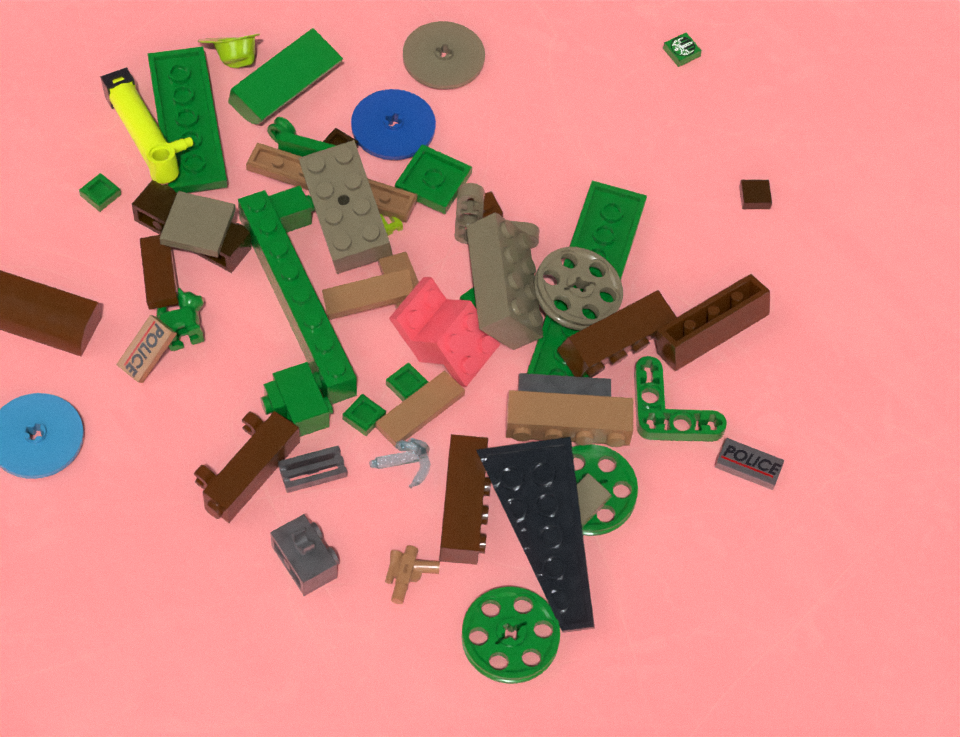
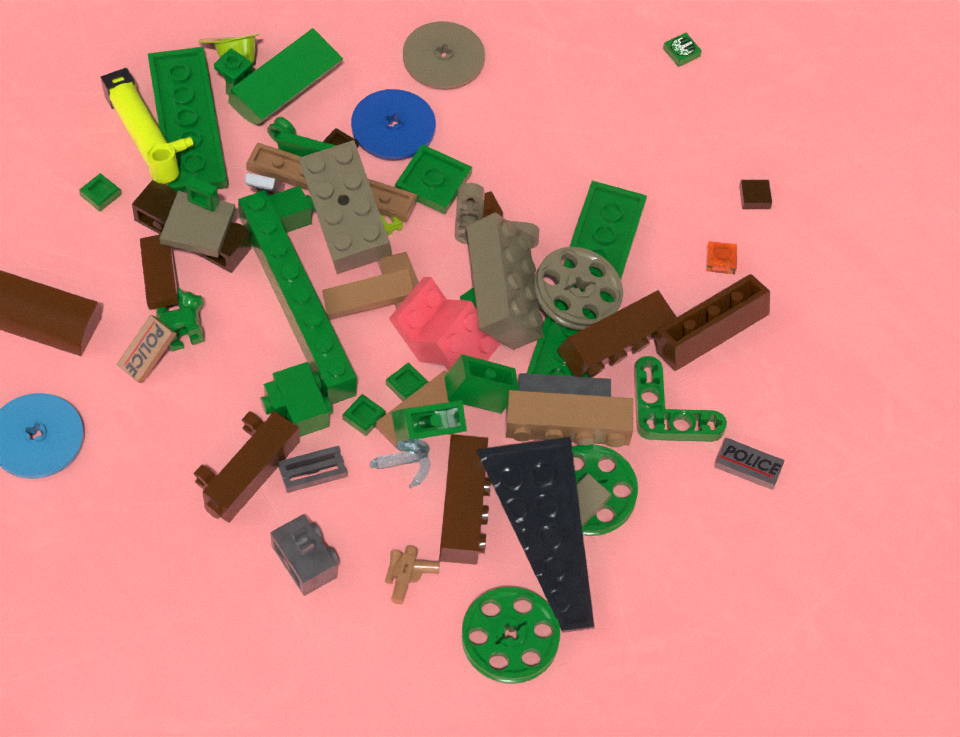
(202, 194): none -> green tile
(233, 67): none -> green bracket
(264, 183): none -> tile
(429, 421): none -> green brick
(480, 383): none -> green brick
(721, 257): none -> clear orange plate

